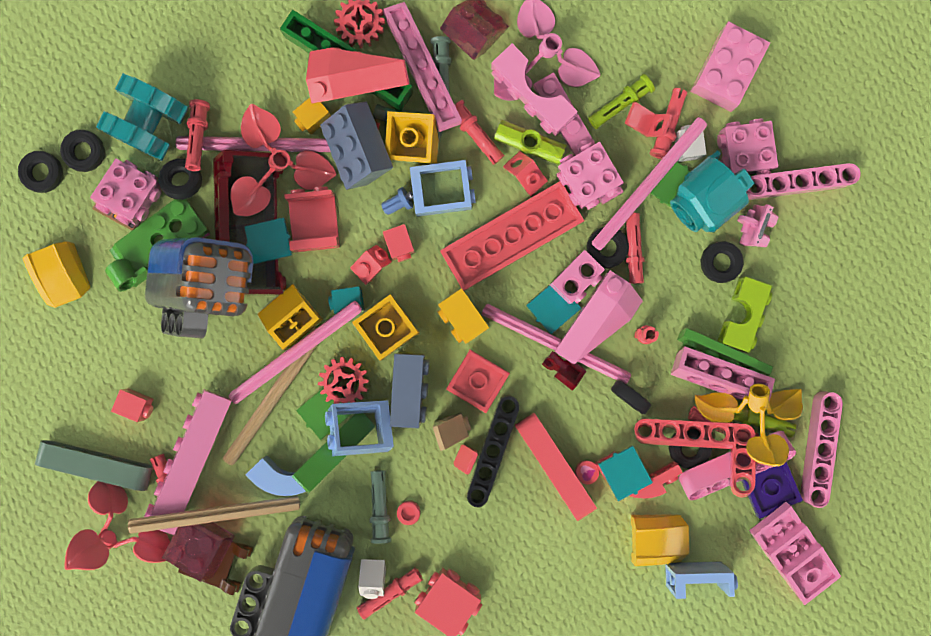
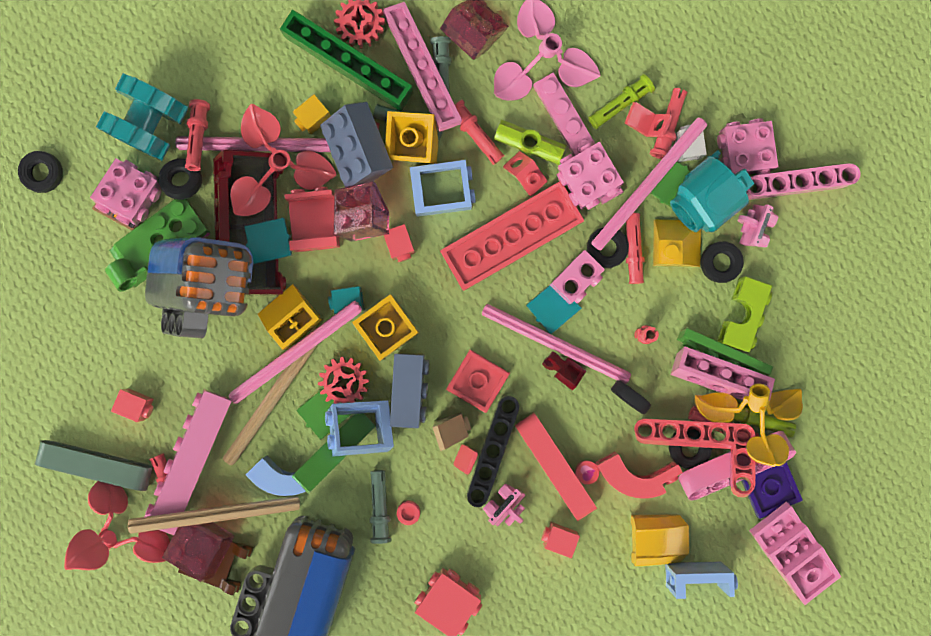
(57, 273): yellow slope -> none
(68, 147): black tyre -> none
(345, 73): coral wedge -> none
(360, 212): none -> clear pink slope
(370, 264): coral bracket -> none
(372, 578): white brick -> none
(394, 590): coral pin -> none
(397, 202): medium blue piece -> none
(462, 316): yellow brick -> none
(499, 513): none -> bright pink hips
(553, 112): bright pink arch -> none
(560, 539): none -> coral brick
(604, 313): bright pink wedge -> none
(625, 473): teal piece -> none
(675, 244): none -> yellow slope
(730, 66): bright pink brick -> none
(827, 458): bright pink beam -> none

